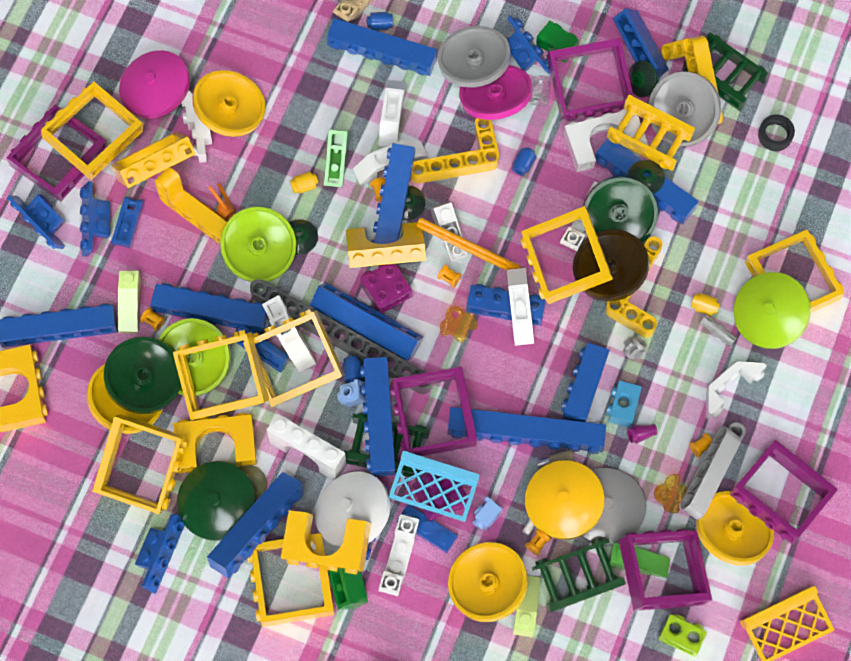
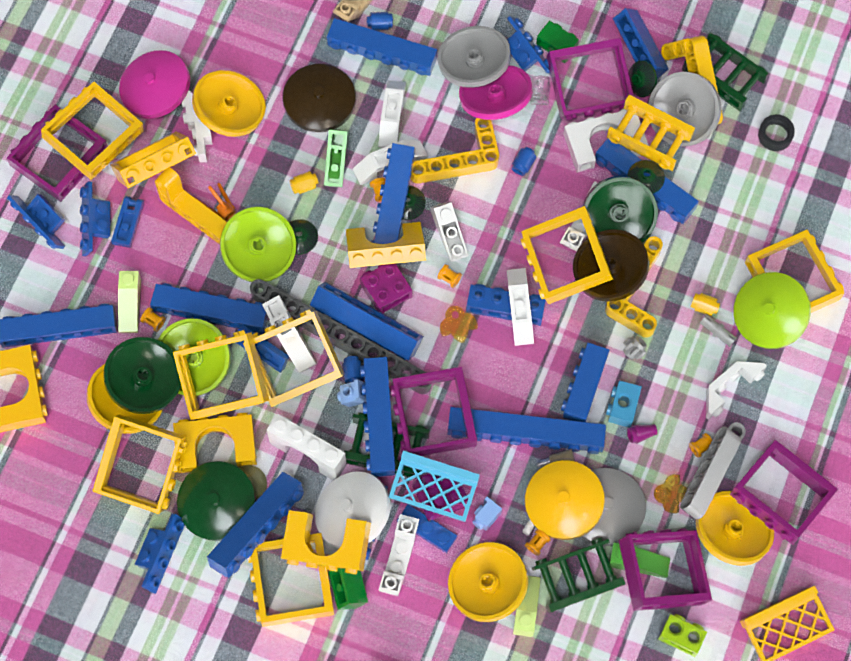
(319, 97): none -> dark brown dish
(466, 245): light orange axle -> none

